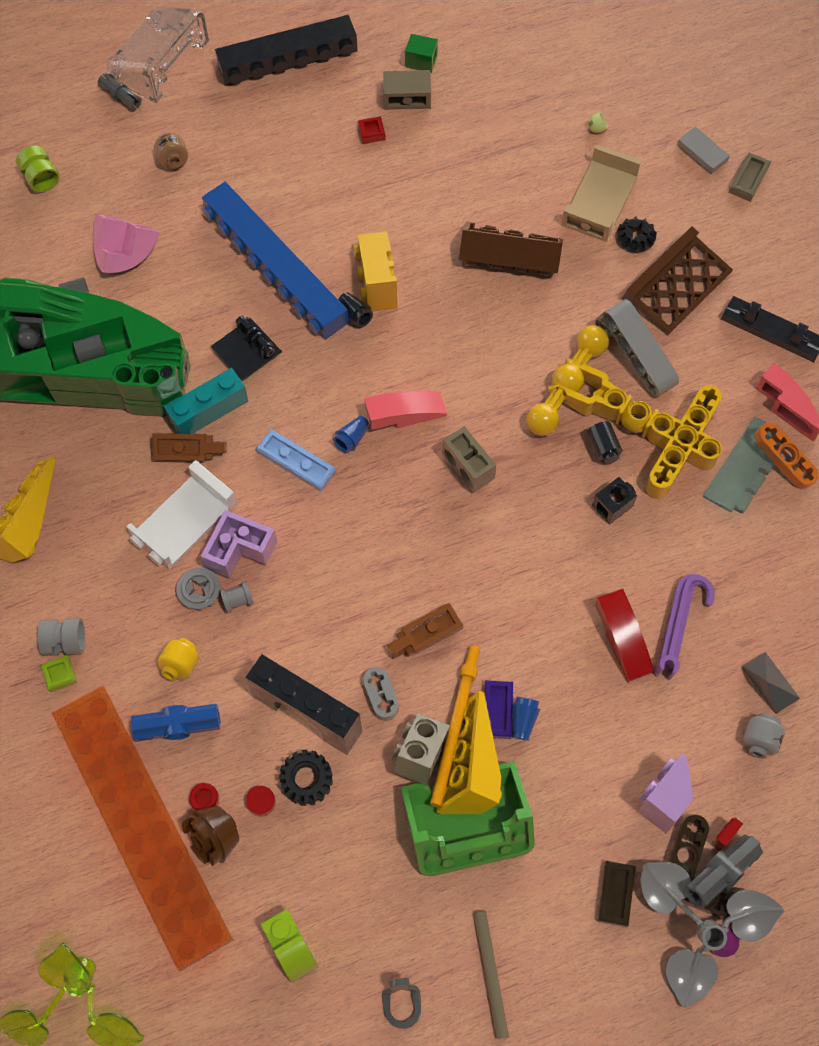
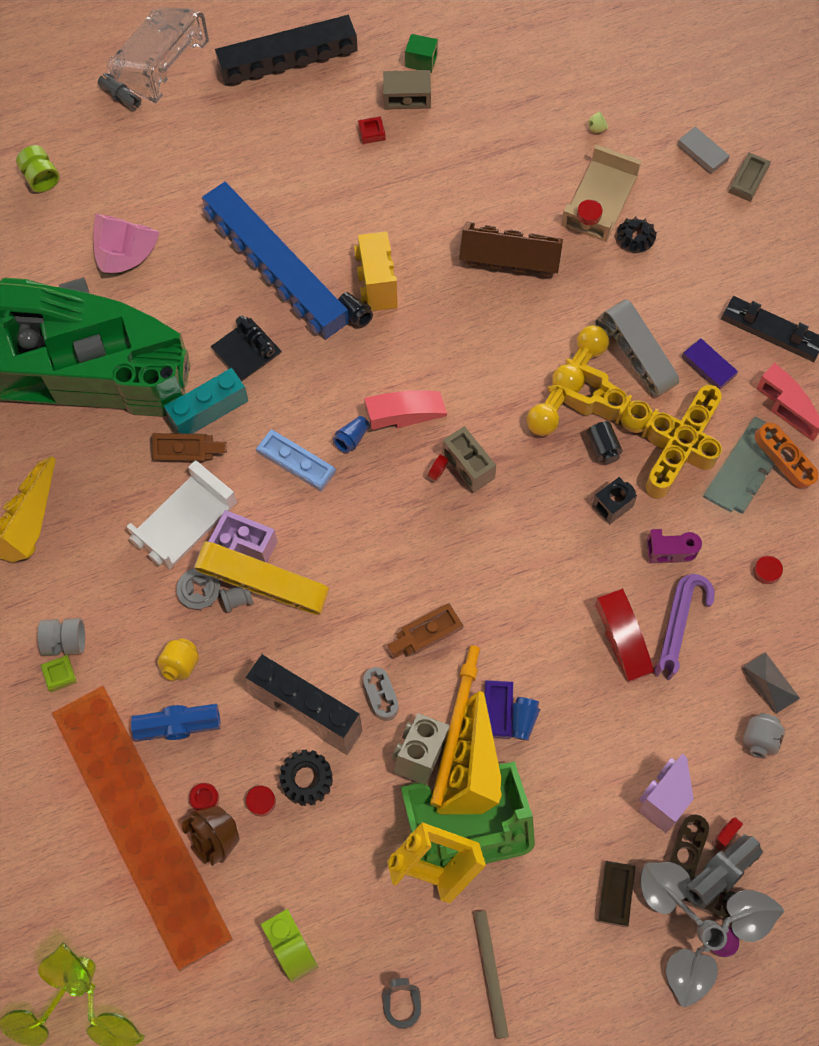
(171, 151): medium nougat head -> none
(261, 578): none -> yellow beam
(438, 468): none -> red tile
(450, 879): none -> yellow panel
(589, 212): none -> red tile
(666, 263): reddish brown fence -> none
(672, 548): none -> magenta leg
(709, 364): none -> dark purple tile
(768, 569): none -> red tile

